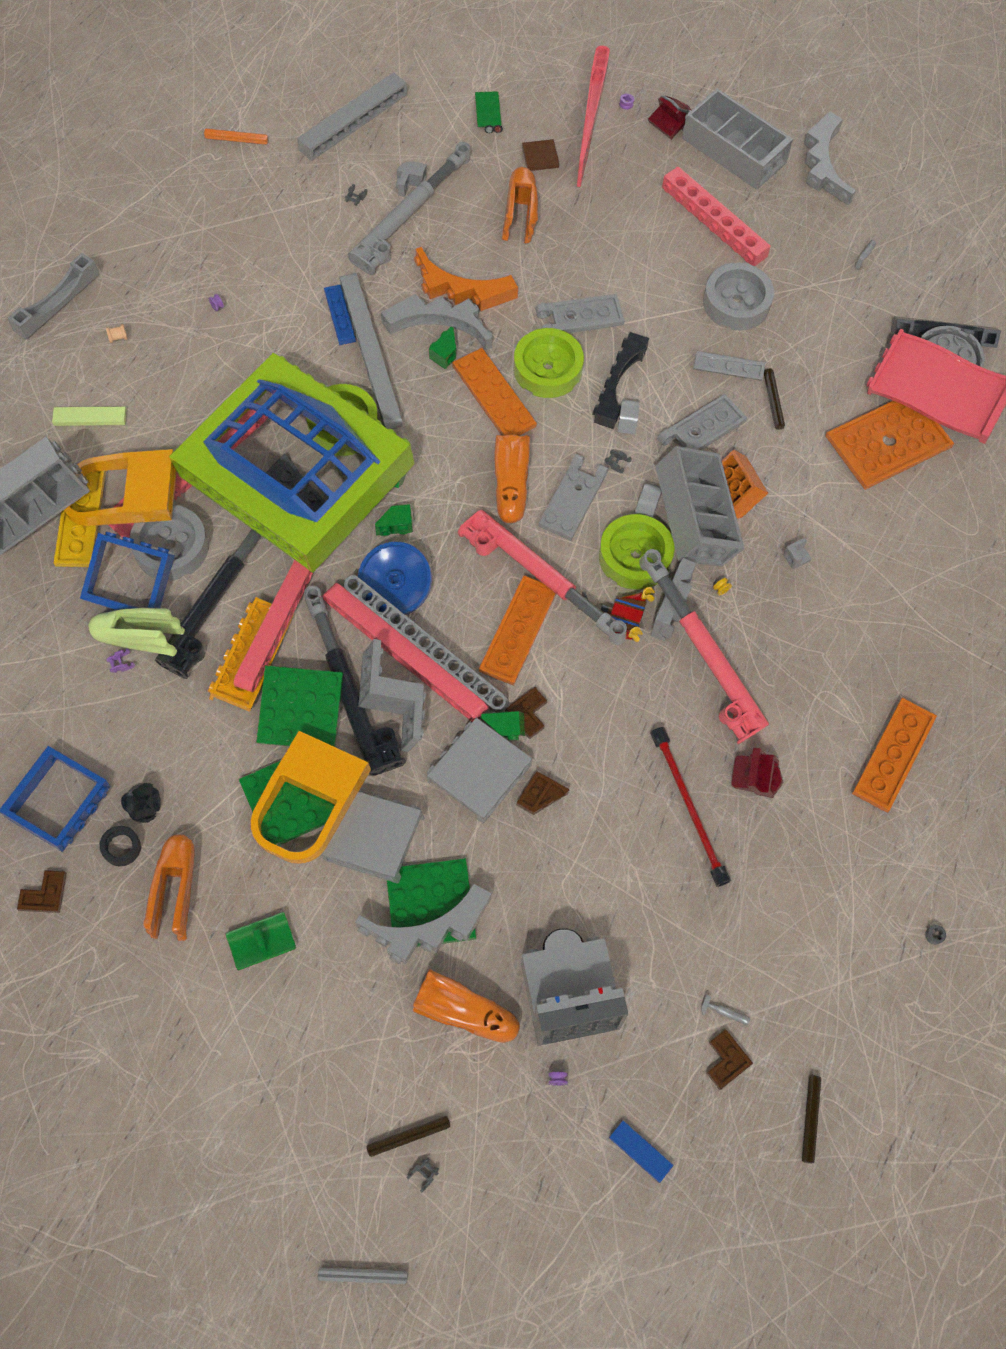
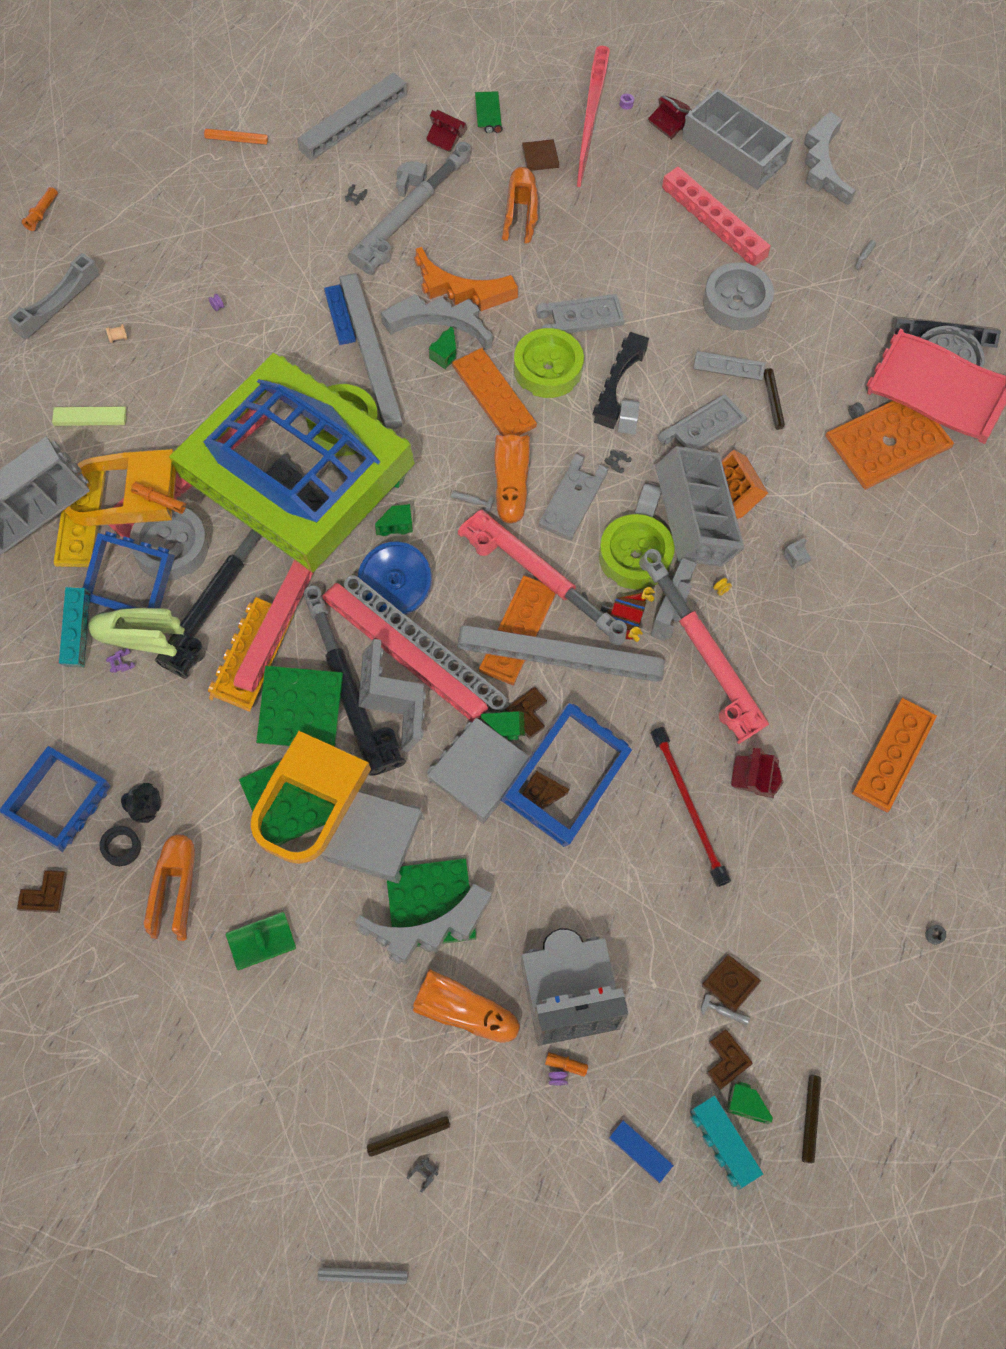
(36, 213): none -> orange pin
(74, 627): none -> teal brick
(150, 494): none -> orange pin
(445, 130): none -> dark red piece
(471, 499): none -> light grey piece
(535, 814): none -> blue window
(561, 653): none -> light grey beam
(566, 1064): none -> orange axle
(726, 1143): none -> teal brick
(731, 983): none -> reddish brown tile
(748, 1104): none -> green slope
(856, 410): none -> dark grey bush

